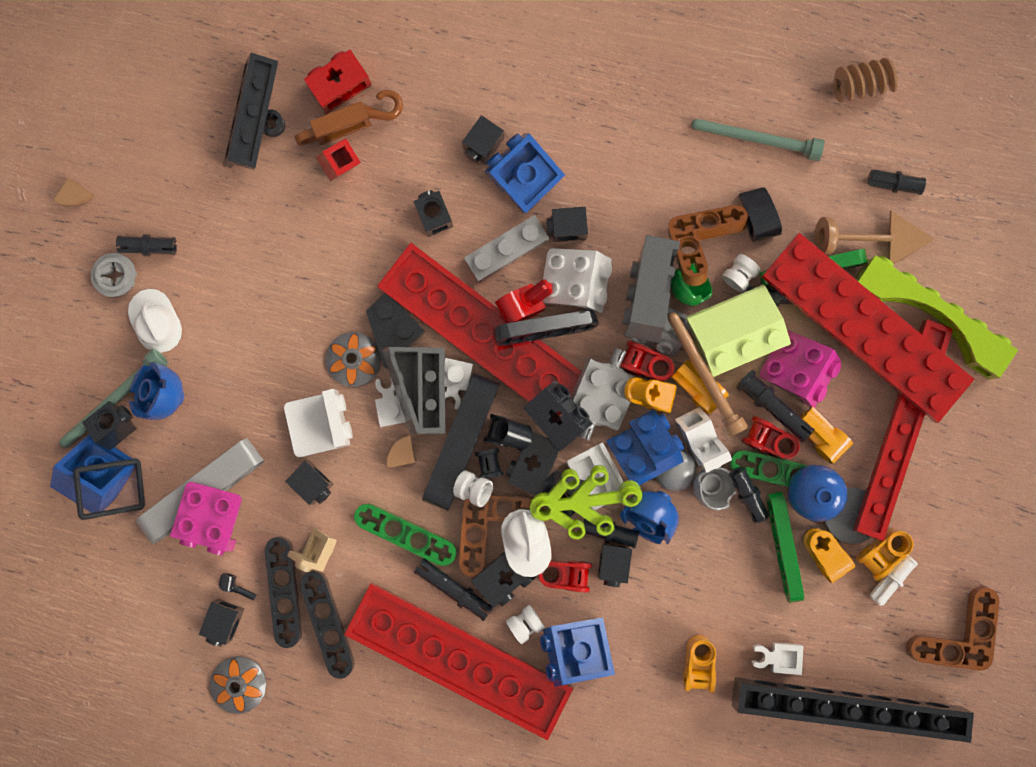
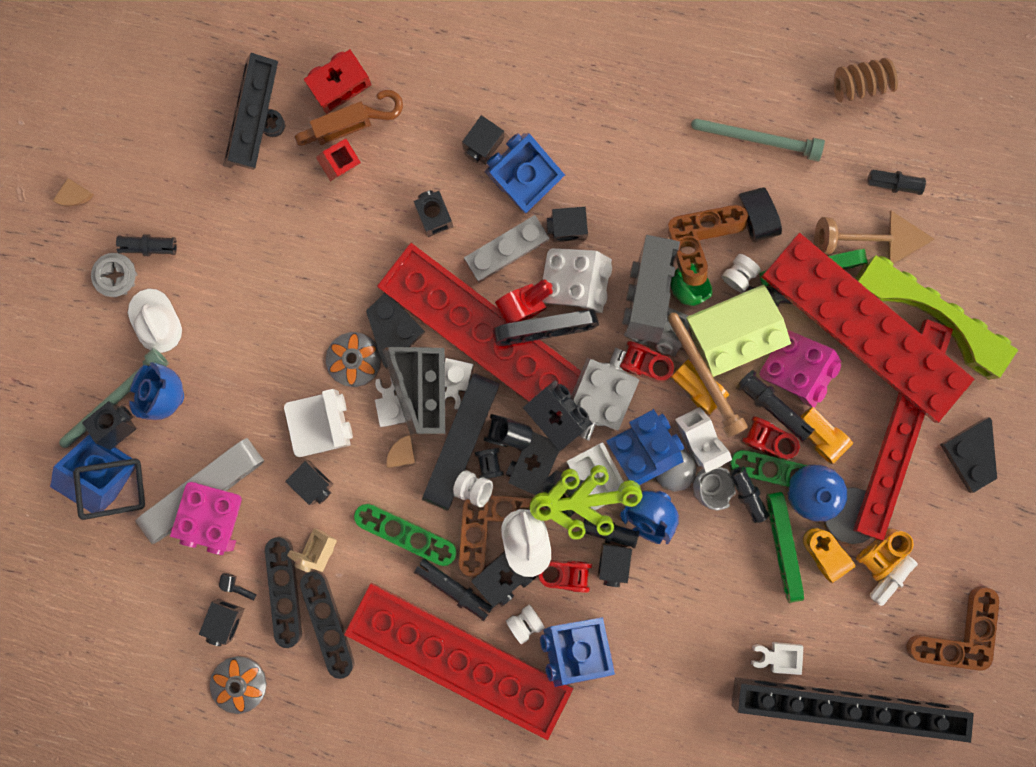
(651, 394): light orange piece -> none
(699, 670): light orange piece -> none
(973, 455): none -> black wing

